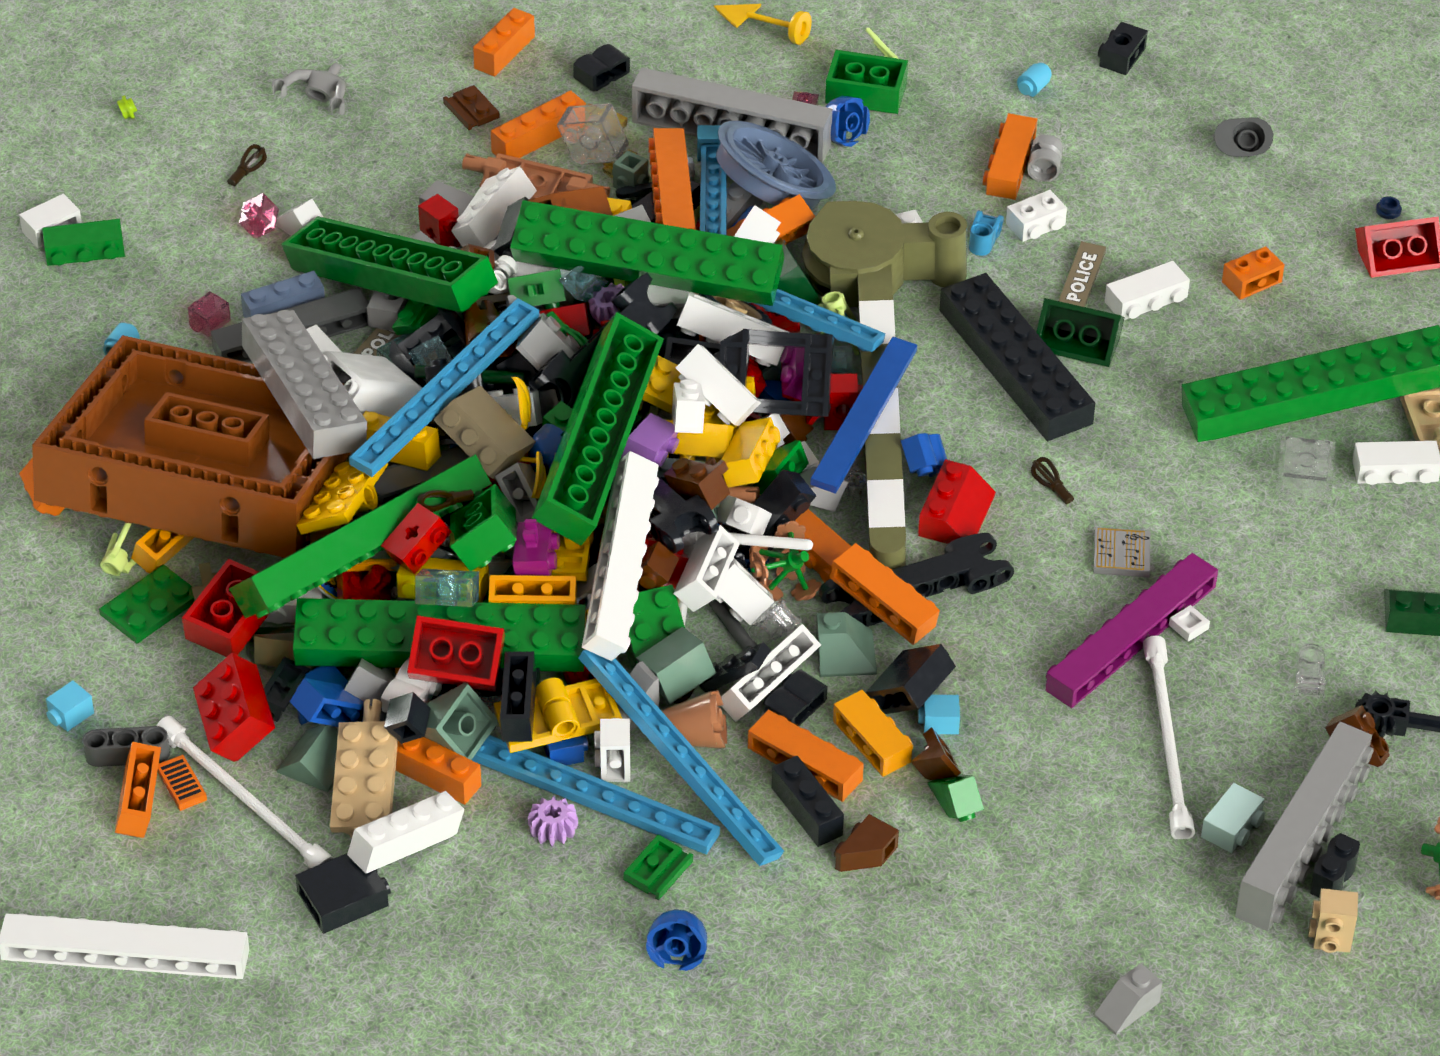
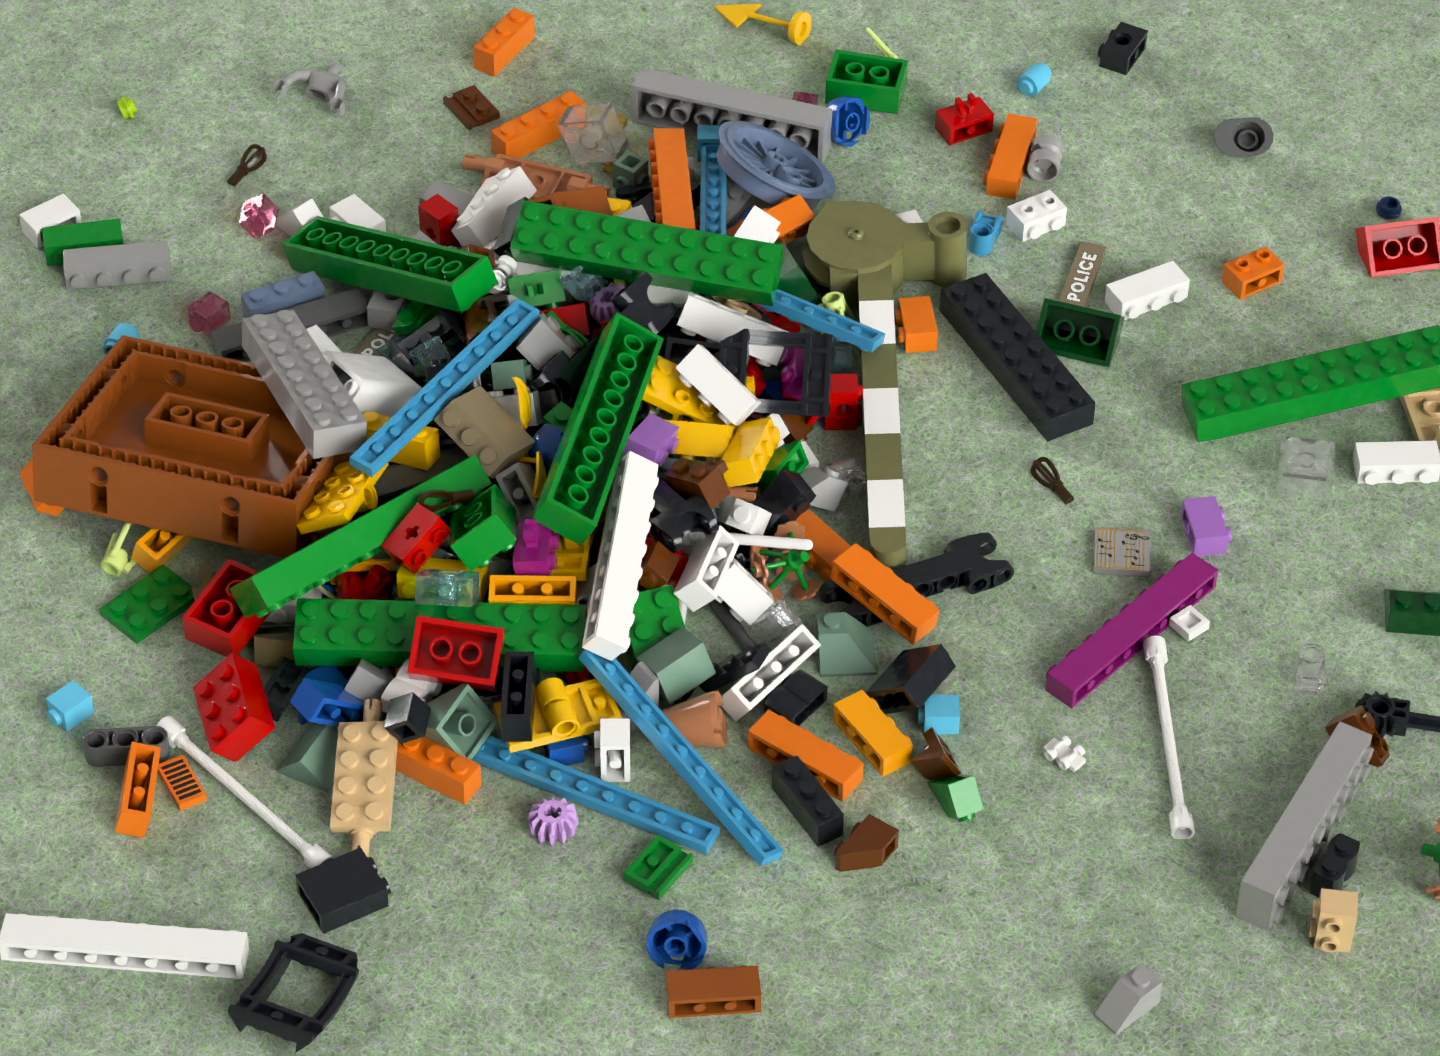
(116, 265): none -> light grey brick
(288, 1024): none -> black wedge
(356, 212): none -> white brick
(405, 831): white brick -> none
(505, 370): none -> sand green brick
(601, 67): black brick -> none
(688, 407): white brick -> none
(713, 991): none -> dark orange brick
(863, 415): blue tile -> none
(916, 324): none -> orange brick
(924, 454): blue brick -> none
(955, 504): red slope -> none
(964, 120): none -> red brick
(1063, 754): none -> white piece
(1205, 526): none -> medium lavender brick
(1233, 818): light aqua brick -> none

